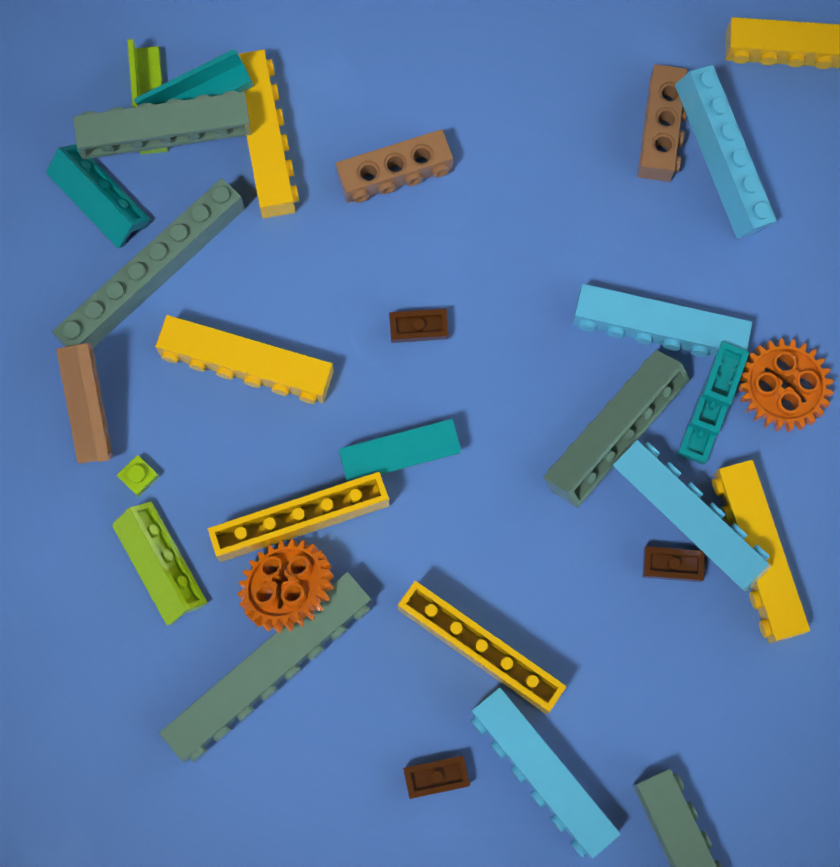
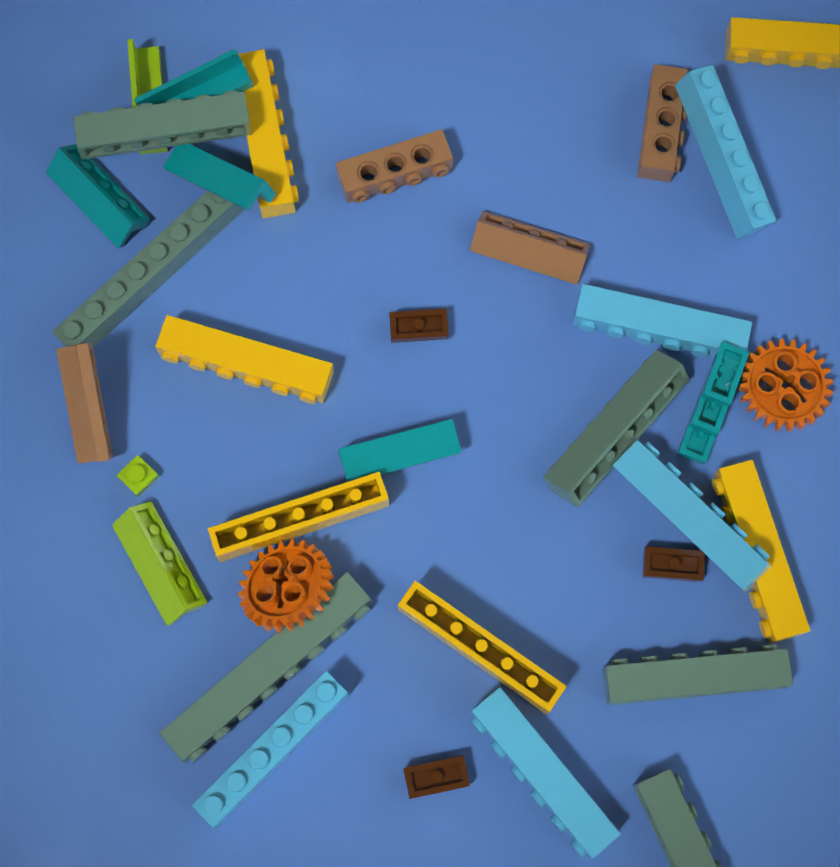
(218, 176): none -> teal panel
(270, 750): none -> medium azure brick
(529, 247): none -> medium nougat panel
(697, 676): none -> sand green brick

